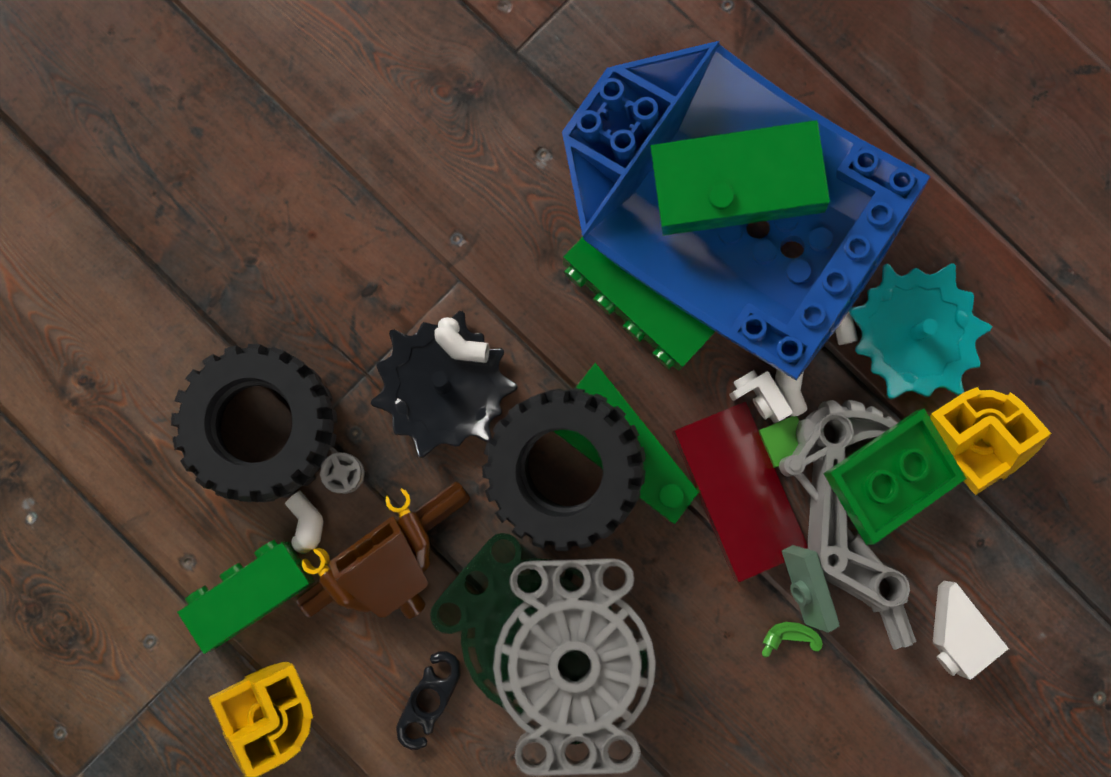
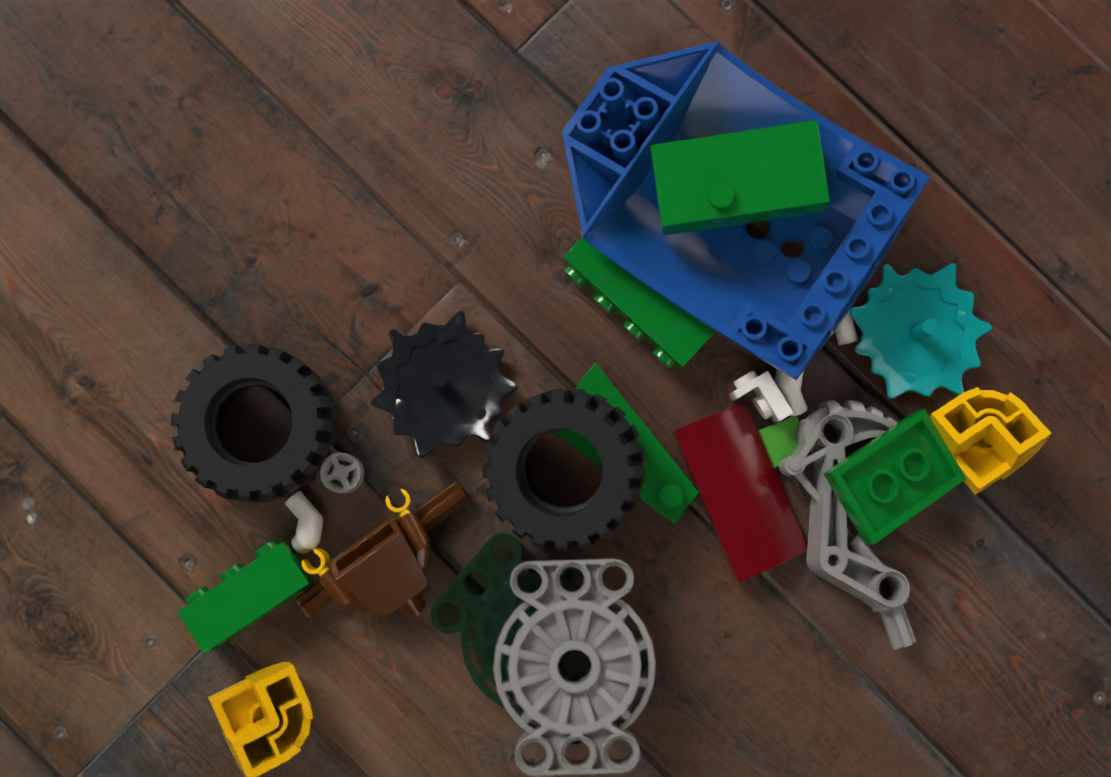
(413, 713): black piece -> none
(455, 346): white arm -> none
(793, 632): bright green piece -> none
(810, 588): sand green plate -> none
(963, 634): white slope -> none

